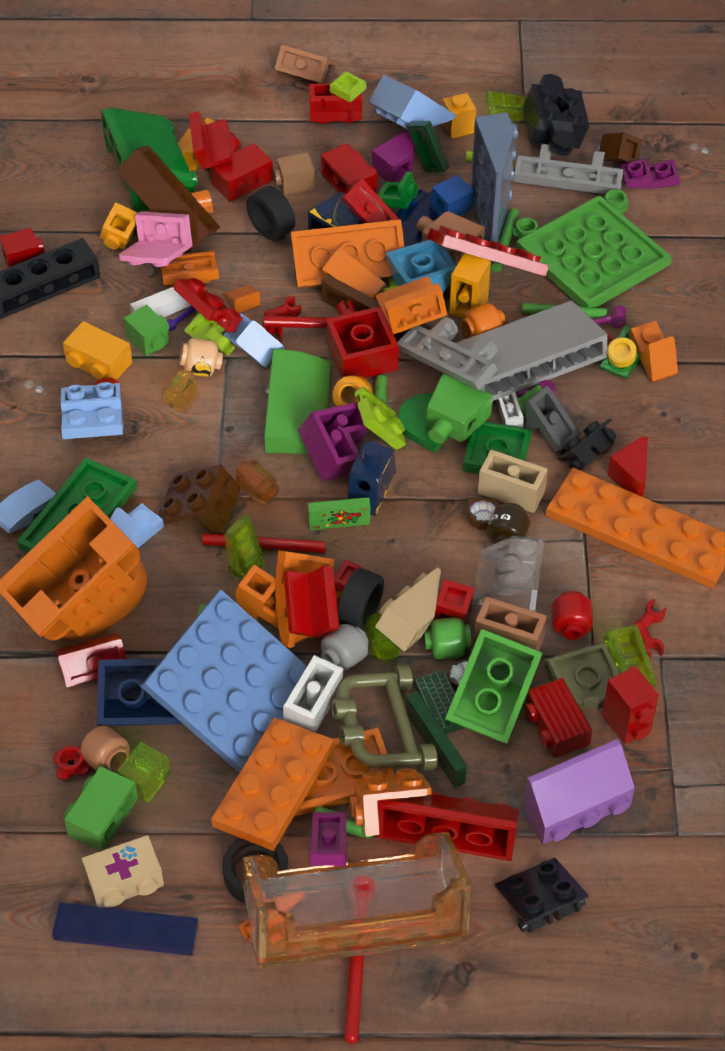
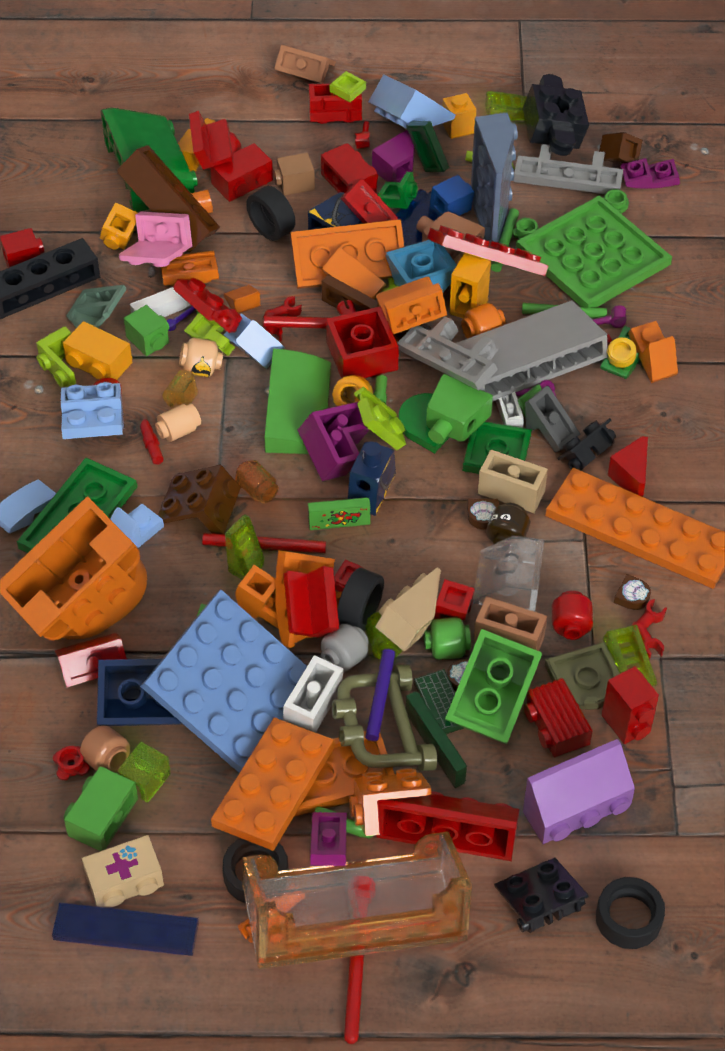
(51, 355): none -> lime bracket
(95, 305): none -> sand green slope
(151, 442): none -> red piece
(177, 422): none -> light nougat brick
(362, 138): none -> red hand
(380, 695): none -> dark purple bar
(633, 593): none -> tile
(639, 890): none -> black tyre

